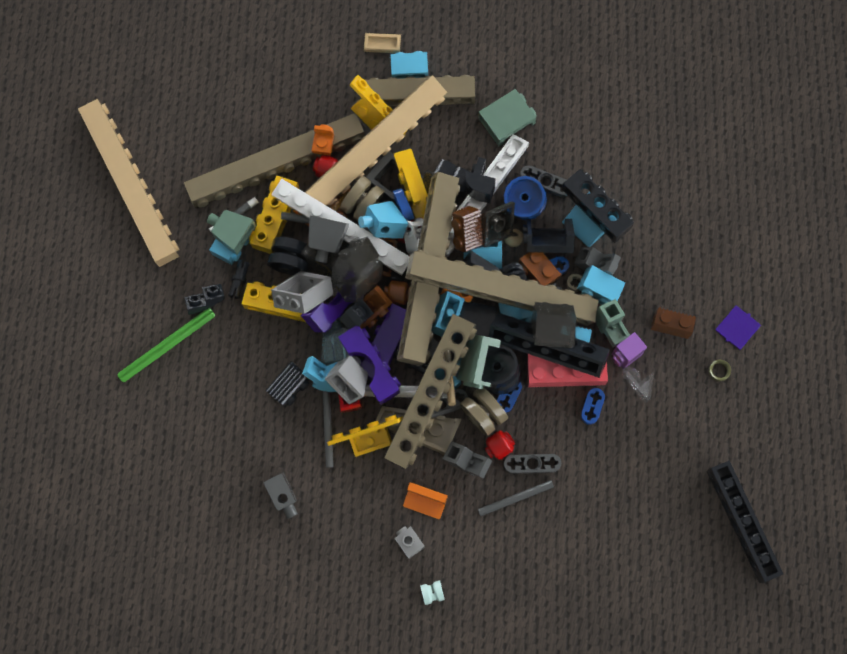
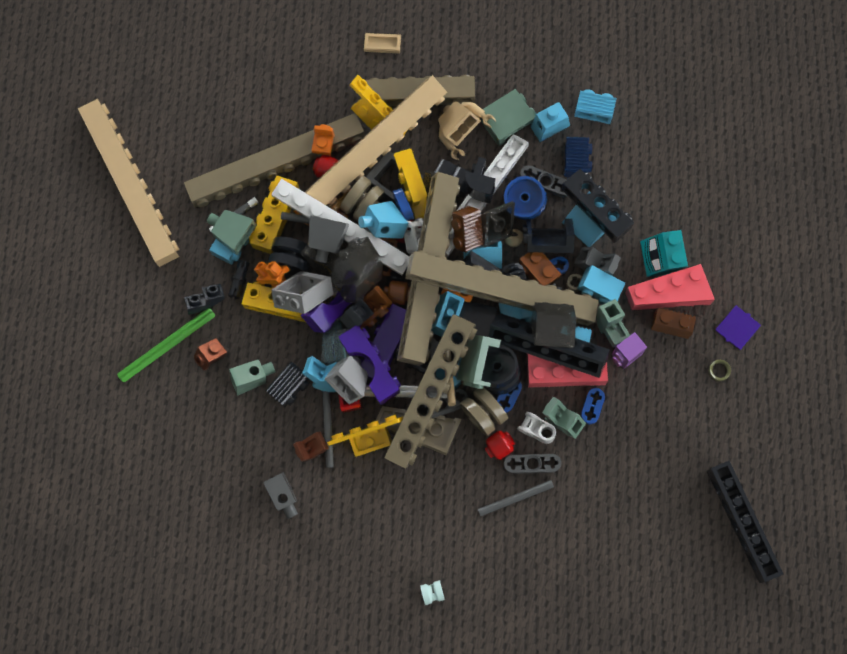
(209, 353): none -> copper bracket
(244, 380): none -> sand green torso
(271, 273): none -> orange hips
(311, 446): none -> copper bracket
(409, 65): medium azure brick -> none
(409, 541): light grey brick -> none
(425, 500): orange panel -> none
(458, 122): none -> tan torso
(466, 460): dark grey brick -> none
(536, 427): none -> white piece
(552, 121): none -> medium azure torso
(563, 418): none -> sand green brick
(577, 155): none -> dark blue brick
(595, 106): none -> medium azure brick
(642, 388): clear slope -> none
(664, 253): none -> teal slope
(676, 289): none -> coral wedge

